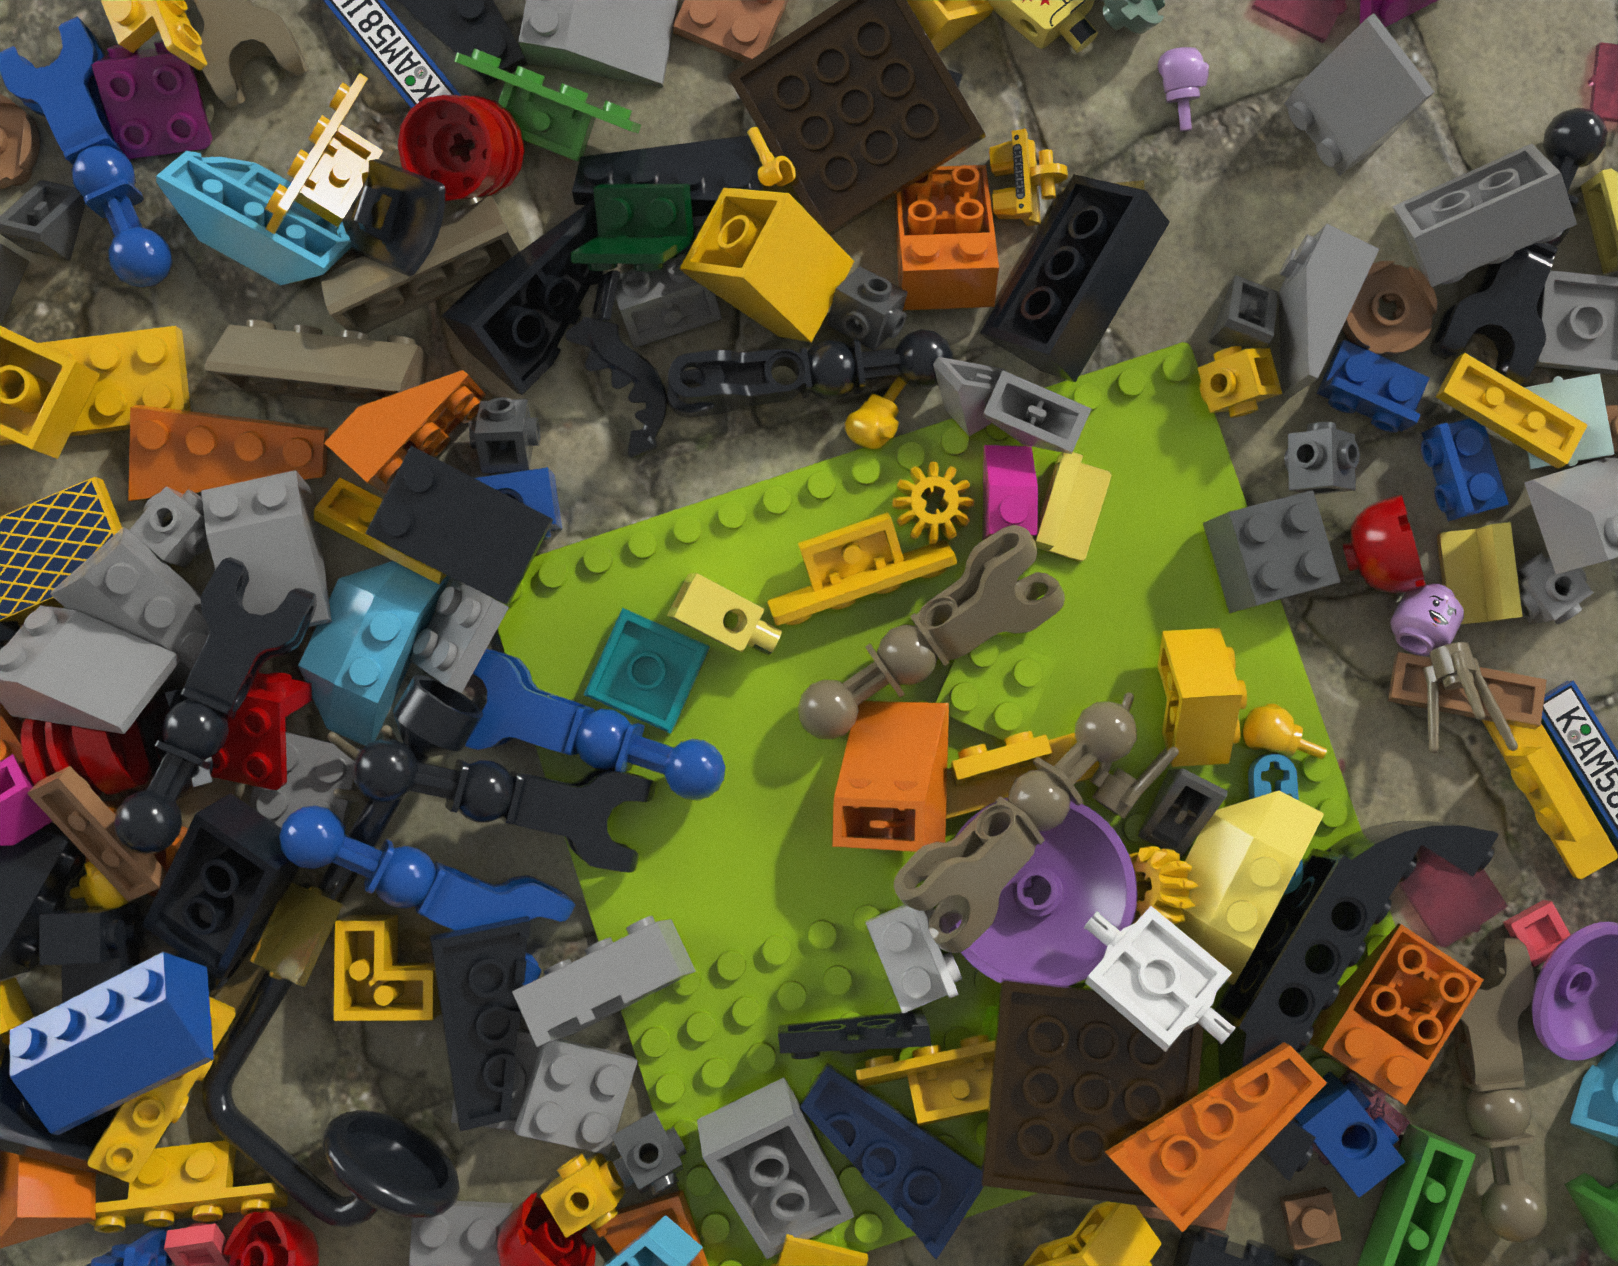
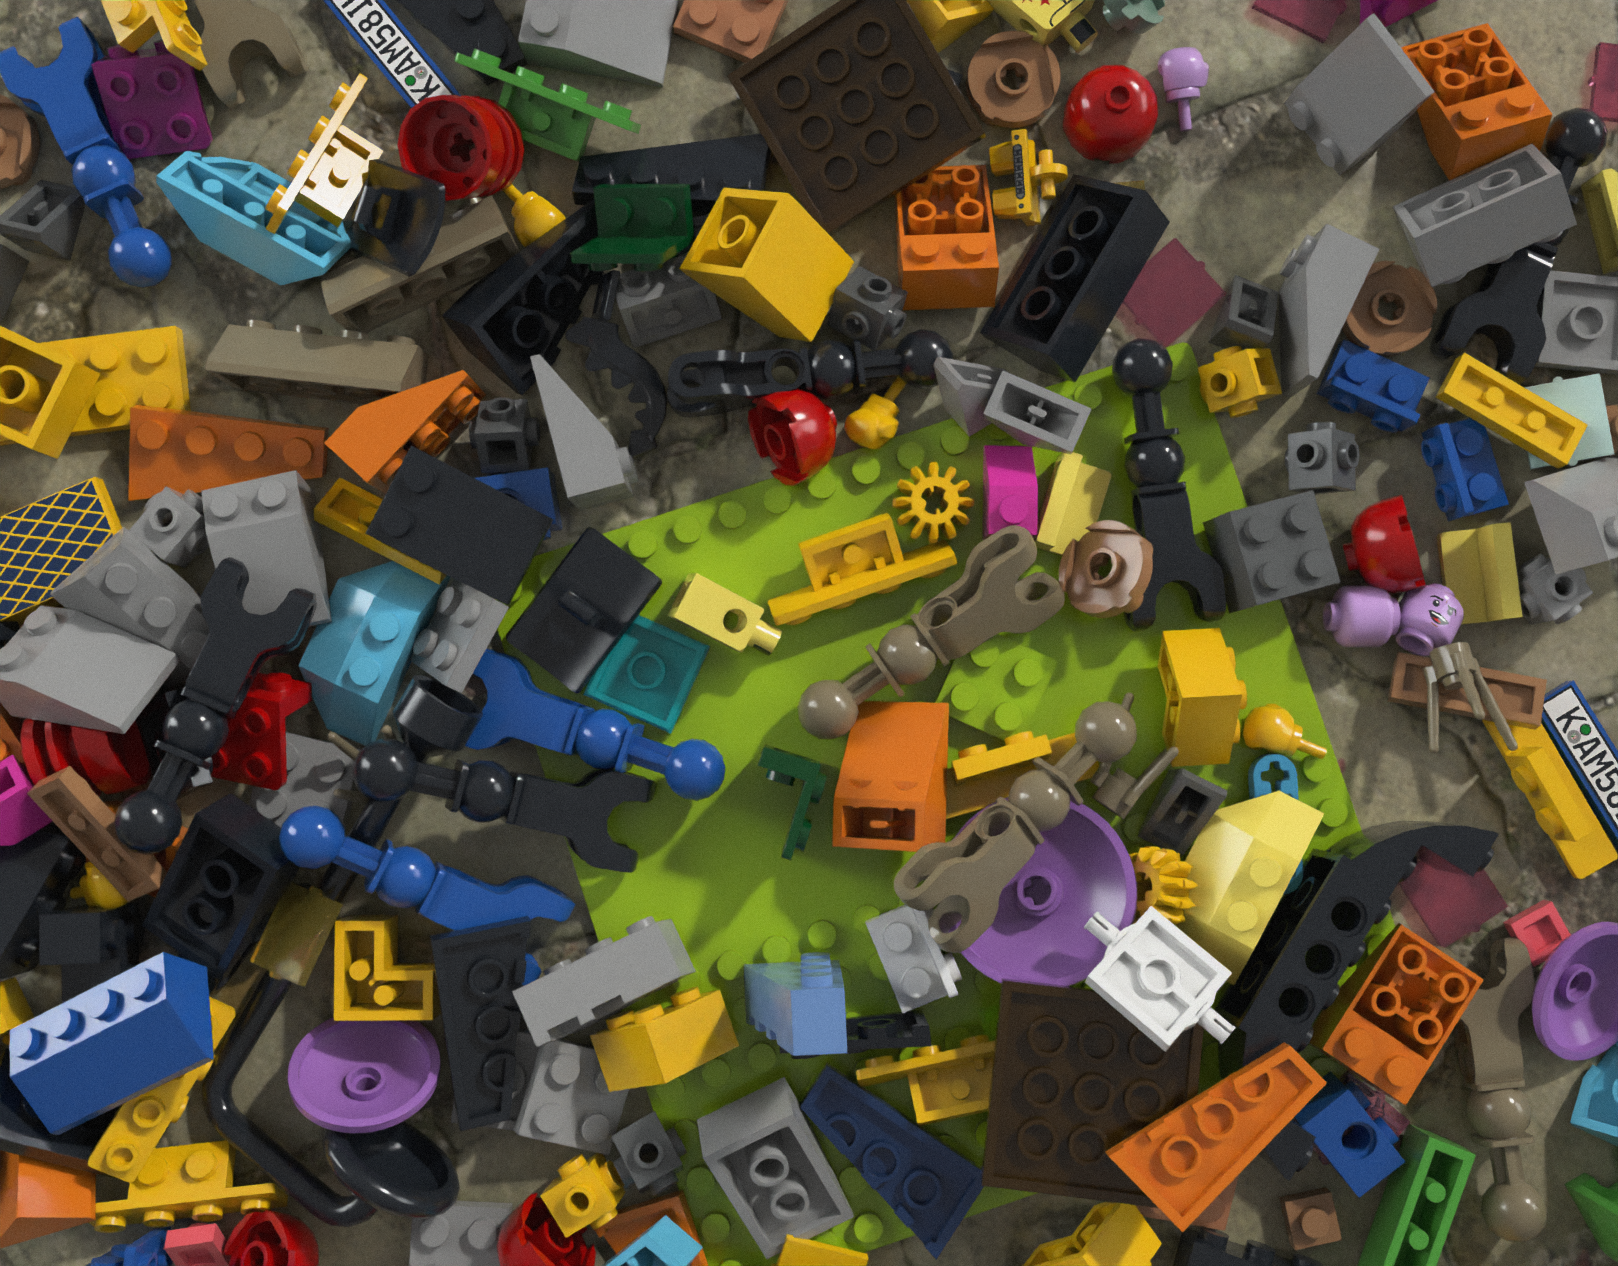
(344, 1058): none -> medium lavender dish
(532, 215): none -> yellow piece
(583, 609): none -> black shield
(588, 456): none -> light grey slope
(663, 1042): none -> yellow brick
(773, 171): yellow hand -> none
(784, 768): none -> dark green bracket
(794, 433): none -> red cylinder
(798, 1004): none -> medium blue wedge
(1028, 59): none -> medium nougat plate
(1110, 114): none -> red cylinder
(1129, 574): none -> medium nougat plate
(1161, 501): none -> black piece
(1172, 293): none -> clear pink piece
(1362, 616): none -> lavender head
(1479, 100): none -> orange slope

